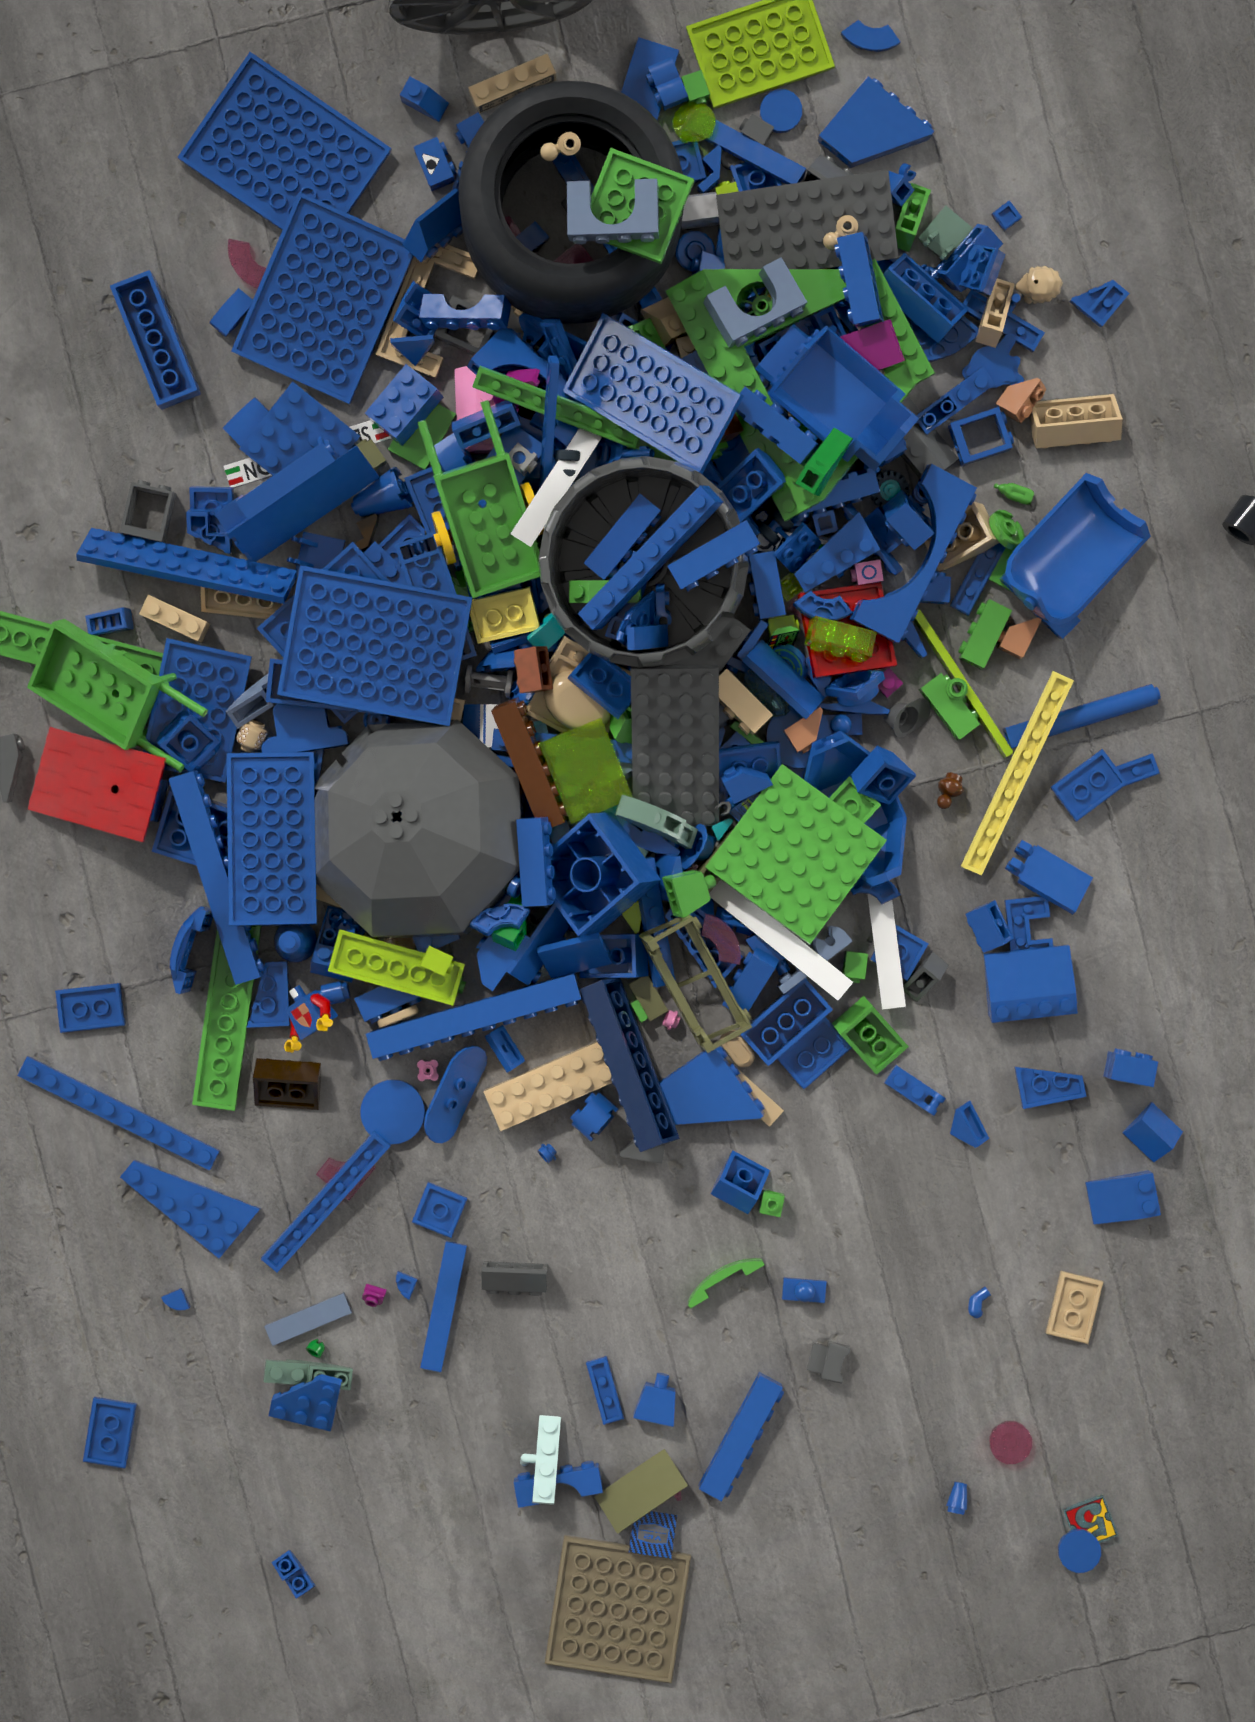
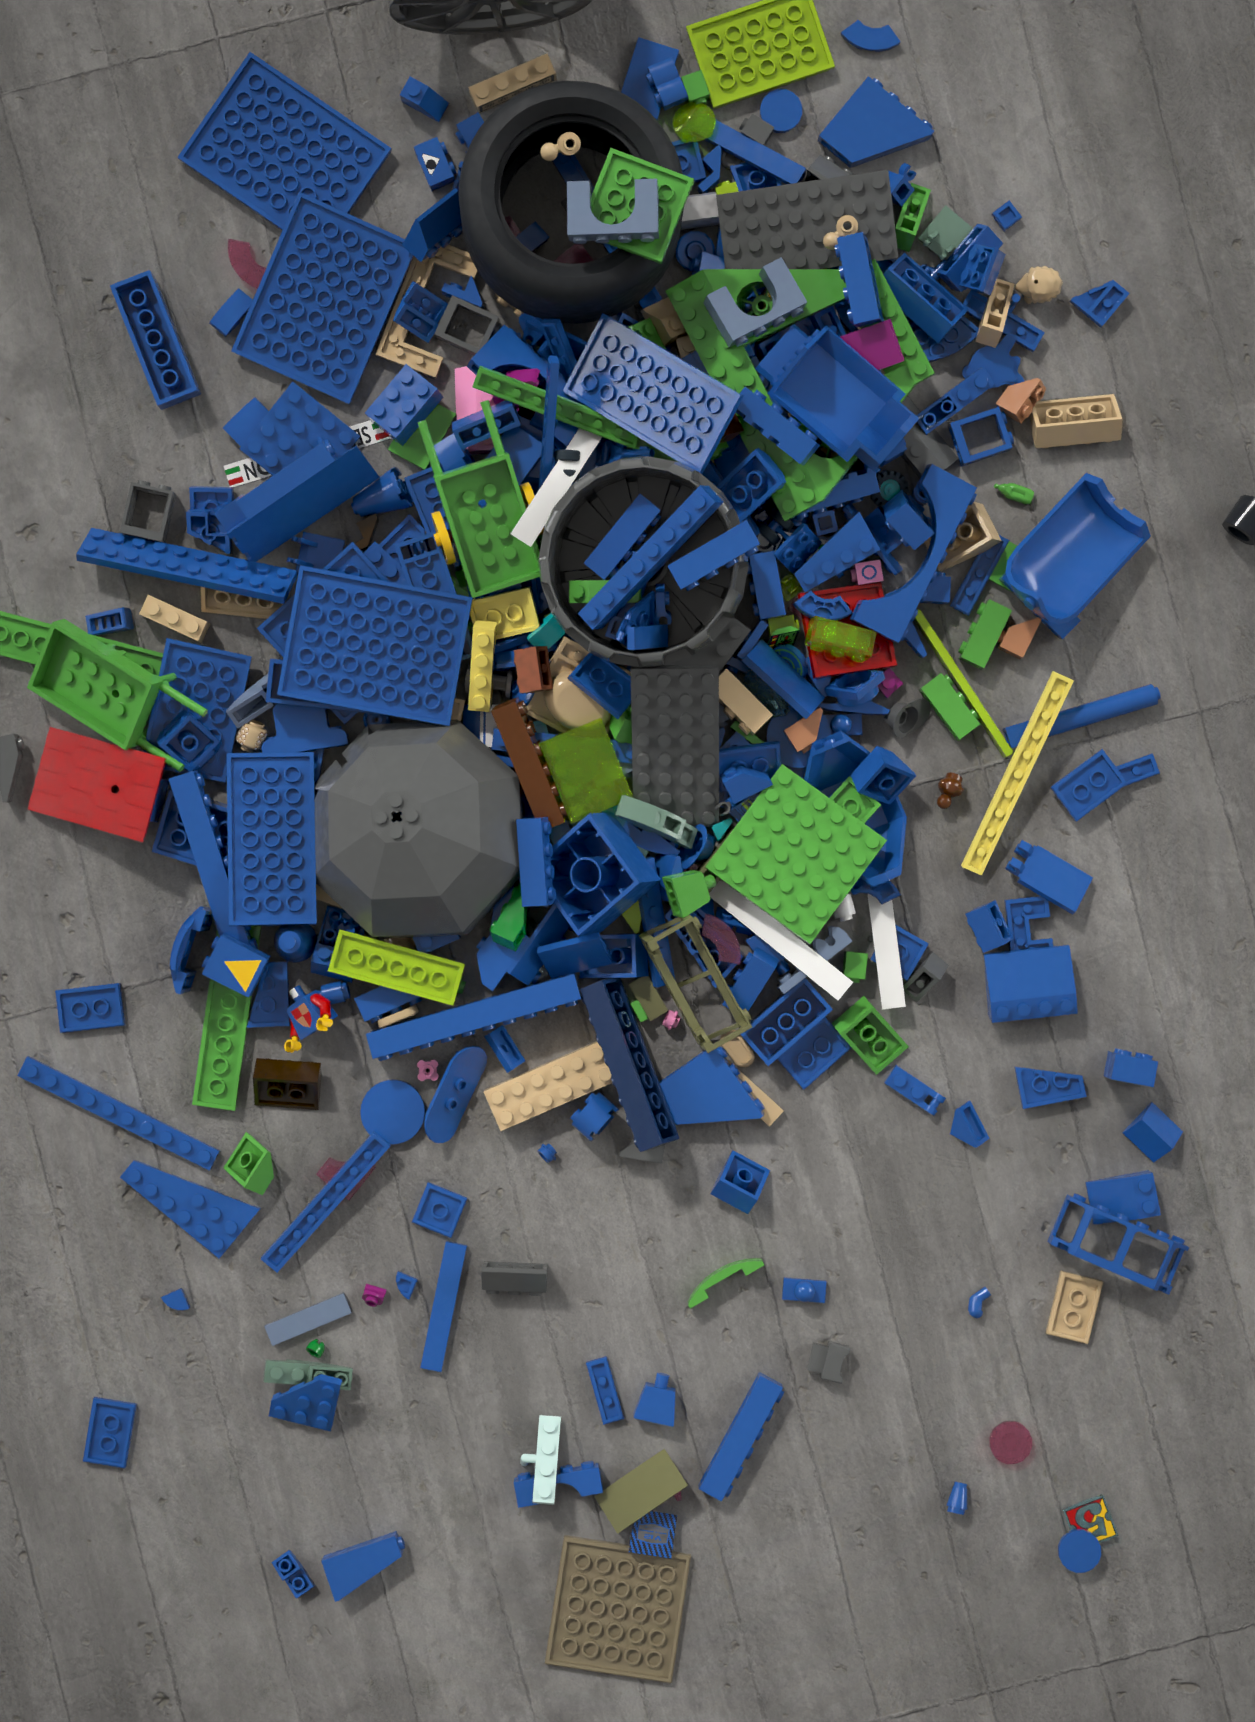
(235, 964): none -> blue brick
(251, 1165): none -> bright green slope
(360, 1562): none -> blue slope
(372, 453): olive brick -> none
(413, 347): blue slope -> none
(437, 961): lime brick -> none
(469, 295): none -> blue slope
(482, 666): none -> light yellow arch
(489, 313): arch -> none
(502, 916): blue tile -> none
(514, 887): blue tile -> none
(529, 463): light grey bracket -> none
(771, 1203): bright green brick -> none
(824, 462): green slope -> none
(845, 909): none -> white brick
(963, 688): bright green plate -> none
(1005, 529): bright green tile -> none
(1116, 1265): none -> blue windscreen

